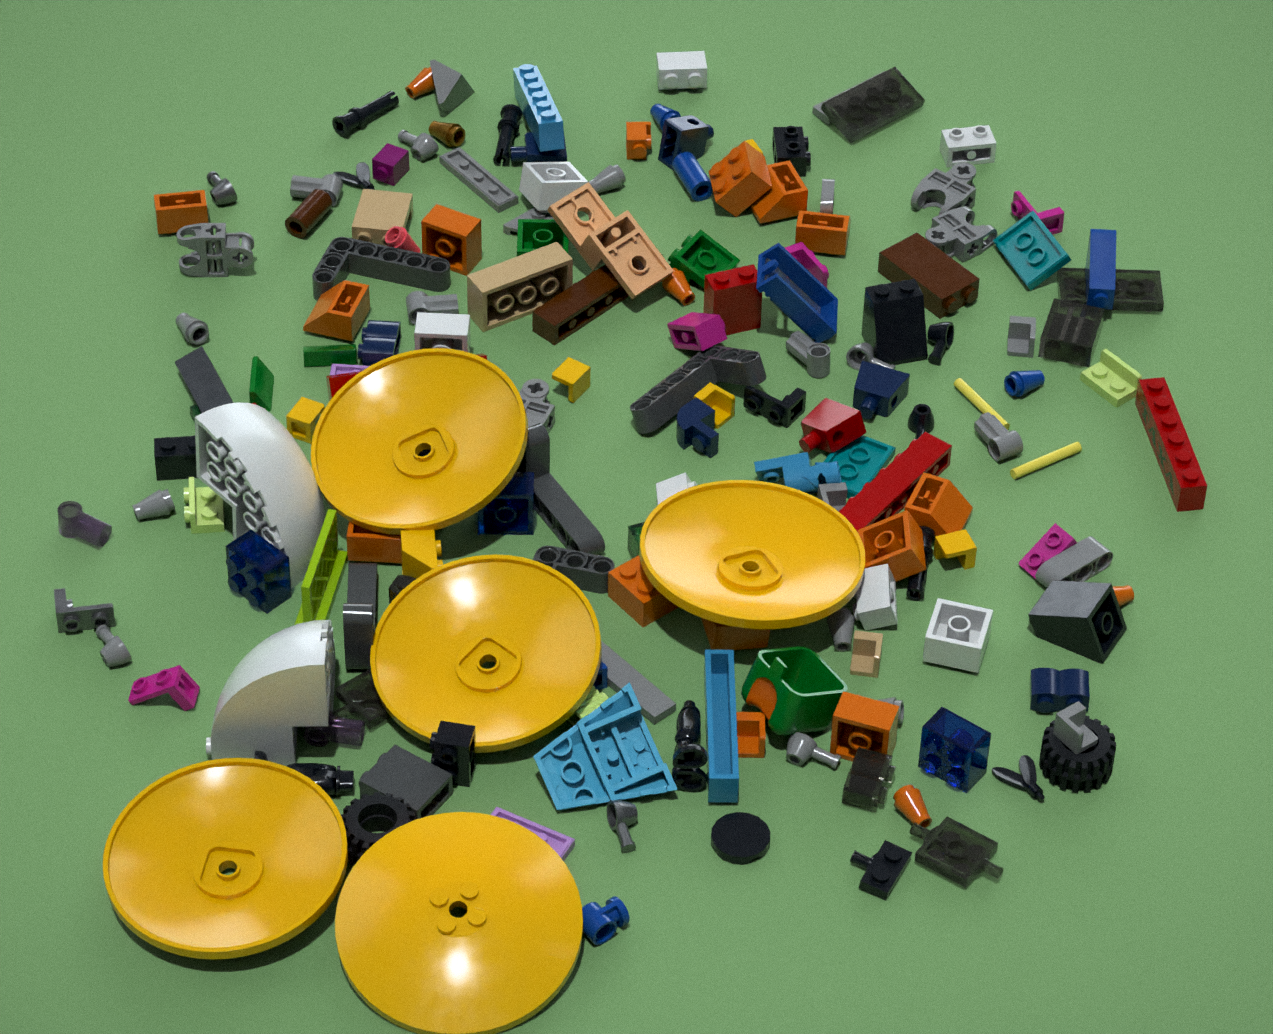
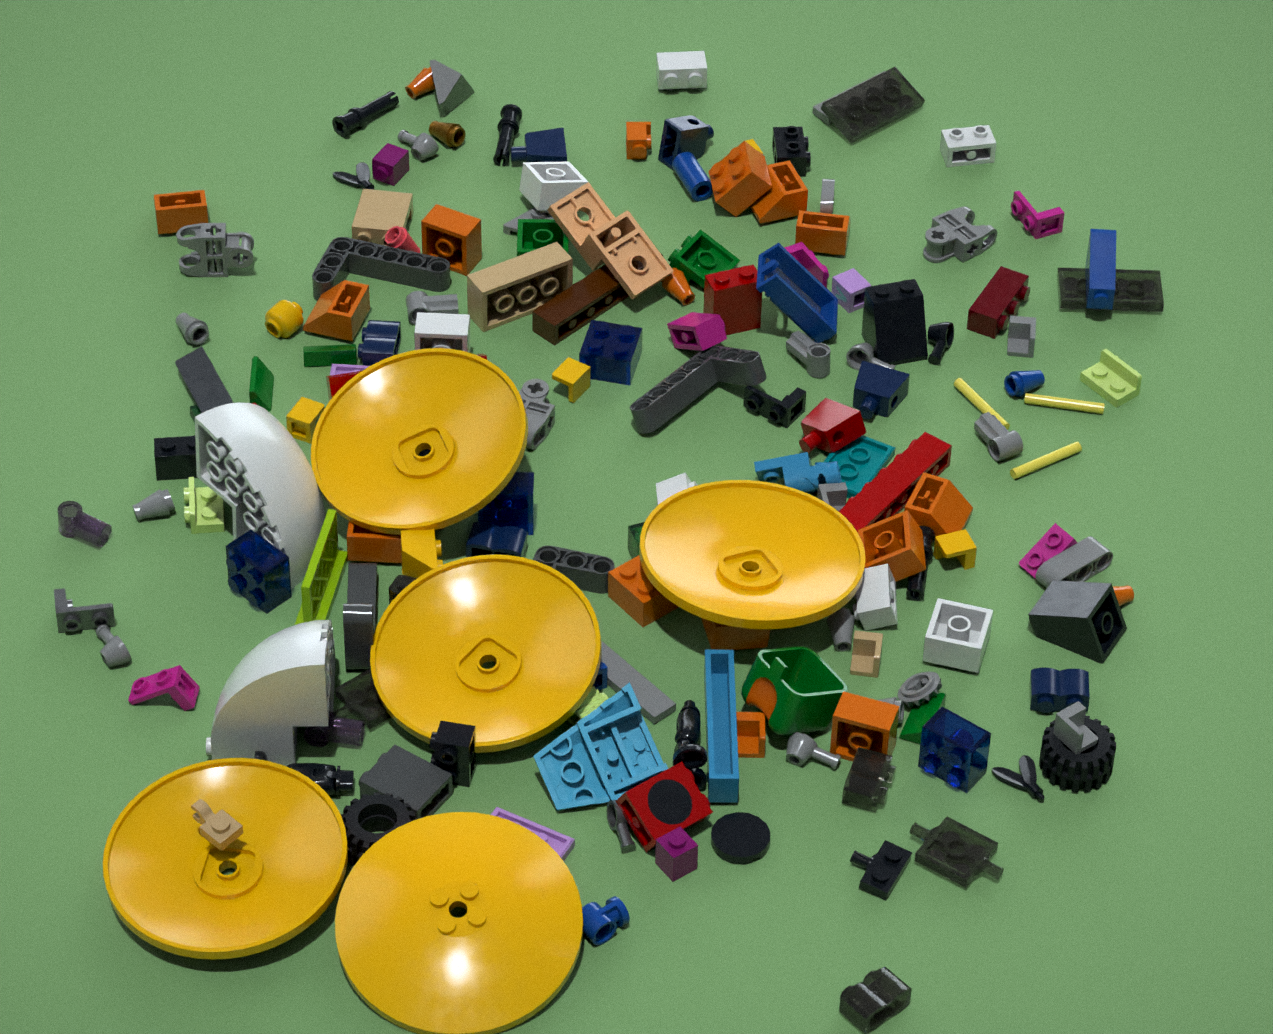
(216, 828): none -> tan plate
(223, 191): flat silver bar -> none
(284, 319): none -> yellow head
(303, 186): light grey piece -> none
(308, 213): reddish brown brick -> none
(478, 180): light grey tile -> none
(491, 539): none -> dark blue brick
(538, 108): dark azure brick -> none
(552, 501): dark grey beam -> none
(610, 178): light grey cone -> none
(611, 351): none -> clear blue brick
(661, 113): blue cone -> none
(664, 804): none -> red brick
(676, 854): none -> magenta brick
(696, 428): dark blue brick -> none
(720, 401): yellow panel -> none
(849, 290): none -> lavender brick
(874, 999): none -> clear smoke brick
(911, 805): orange cone -> none
(919, 688): none -> light grey gear
(919, 716): none -> green slope
(921, 420): black bar -> none
(941, 279): reddish brown brick -> none
(946, 189): light grey piece -> none
(998, 302): none -> dark red brick
(1032, 250): teal tile -> none
(1064, 403): none -> light yellow bar
(1071, 332): clear smoke brick -> none
(1171, 444): red brick -> none

